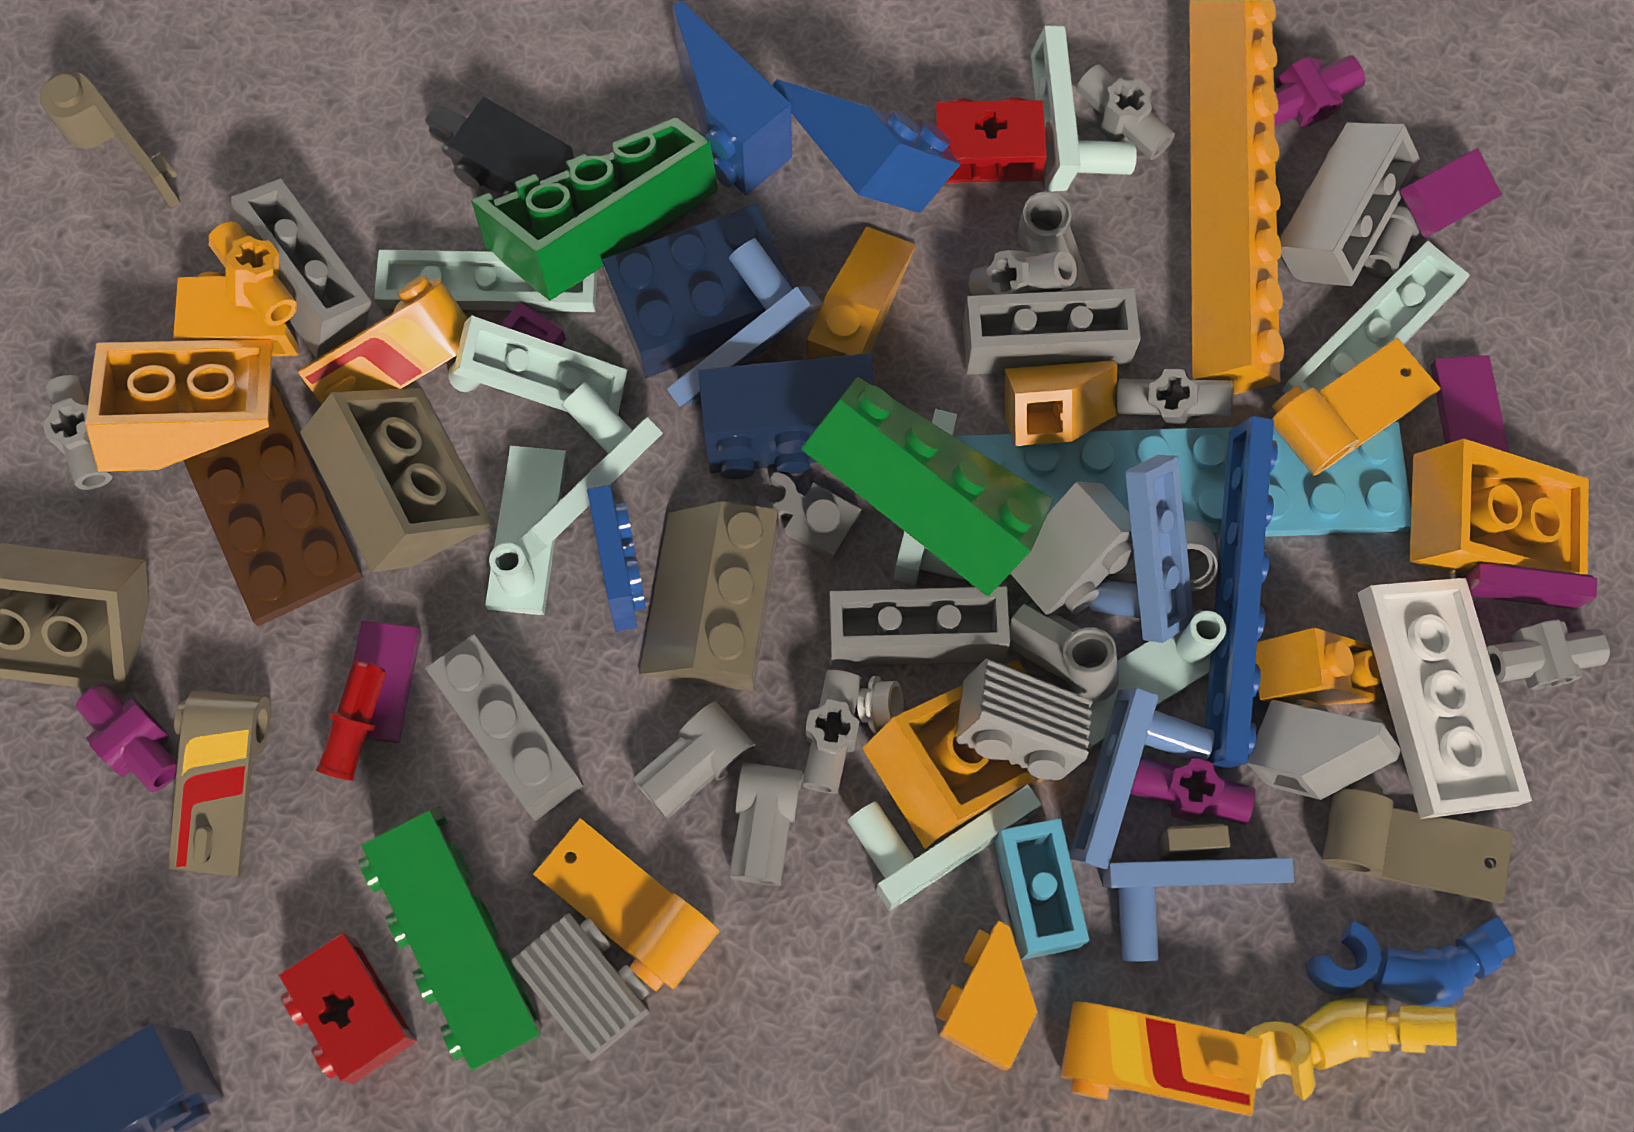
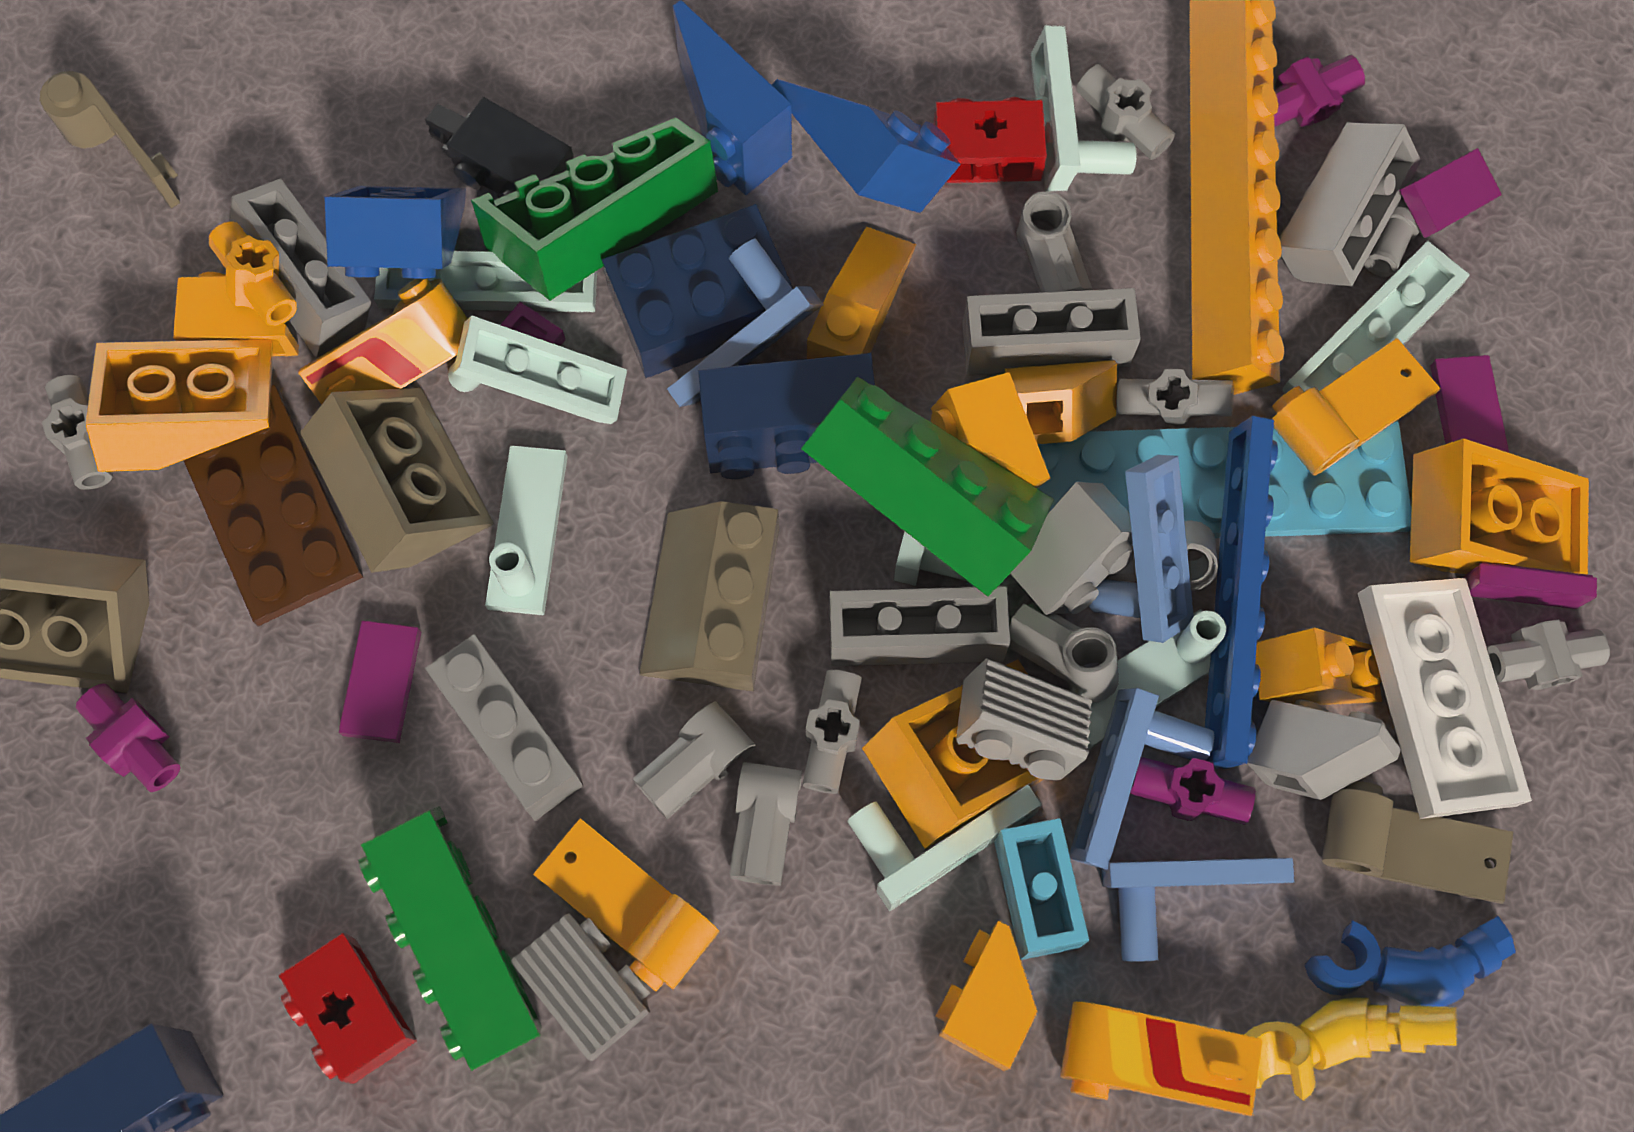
(214, 778): dark tan door -> none
(352, 721): red axle -> none
(393, 229): none -> blue slope
(614, 544): blue plate -> none
(622, 448): light aqua piece -> none
(816, 519): light grey plate -> none
(879, 703): white plate -> none
(994, 423): none -> light orange slope
(1023, 273): light grey axle -> none
(1194, 841): dark tan tile -> none

